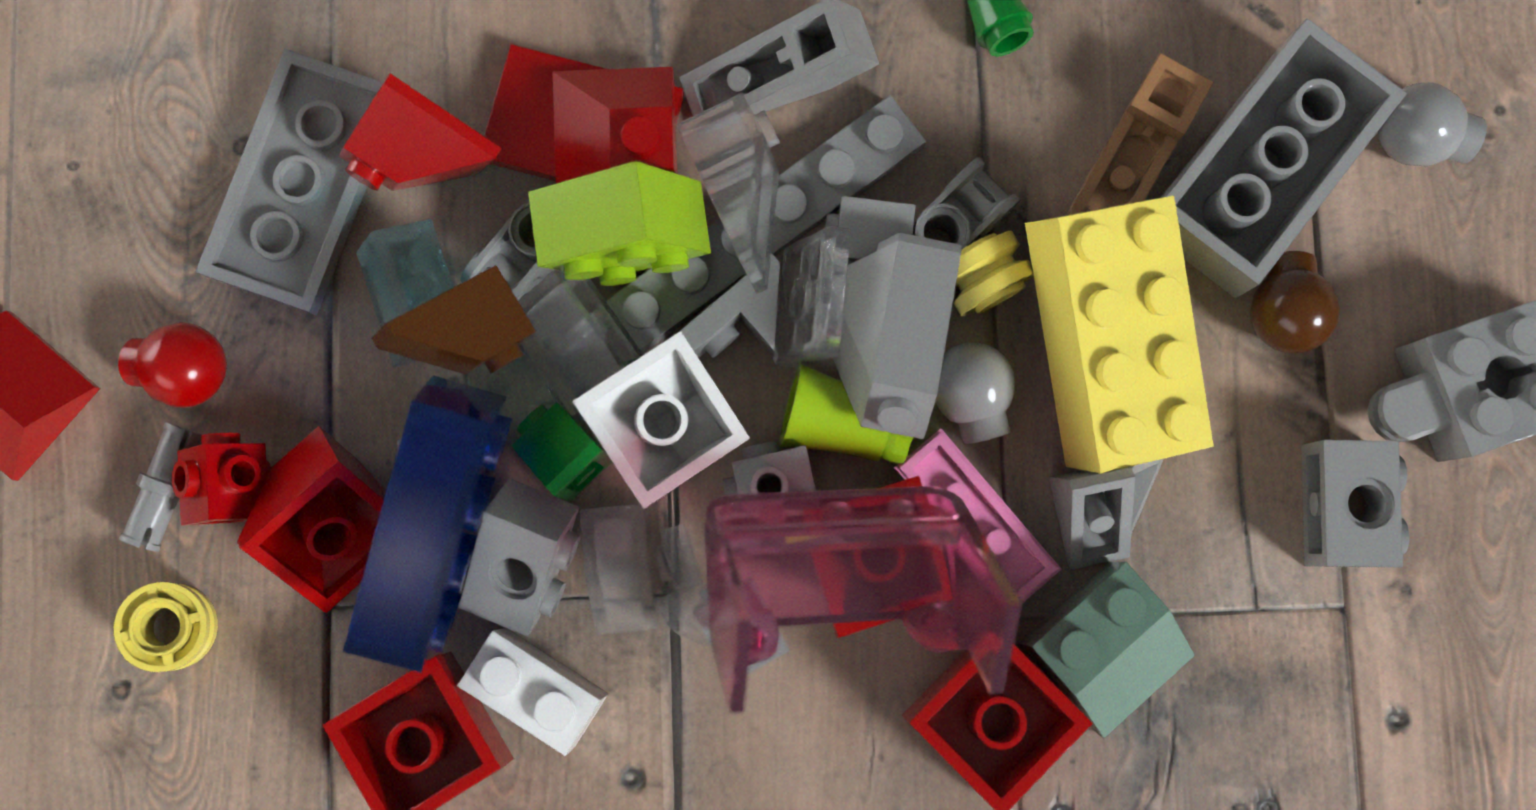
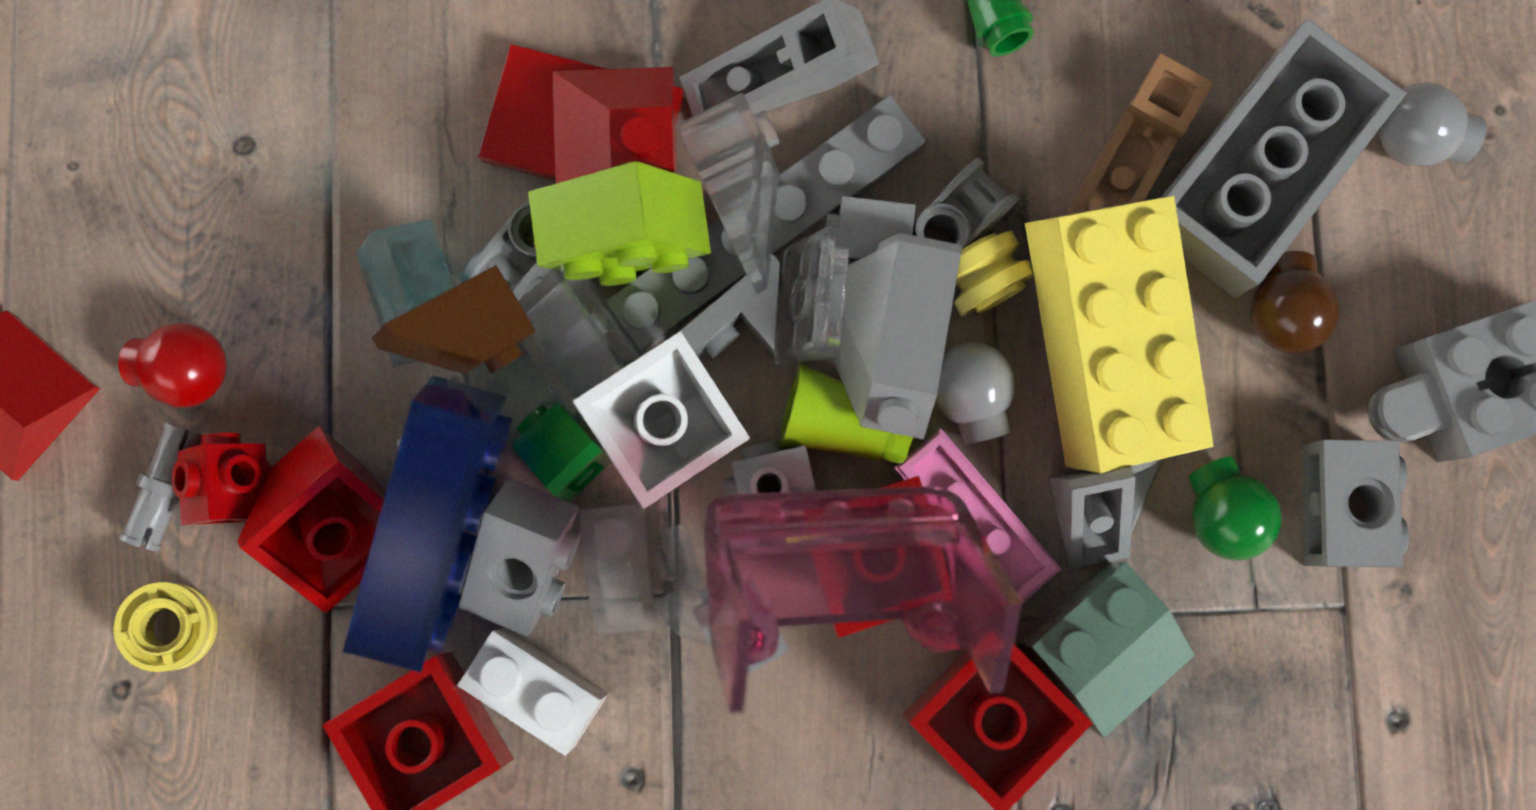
(291, 188): light grey plate -> none
(412, 142): red slope -> none
(1232, 511): none -> green piece

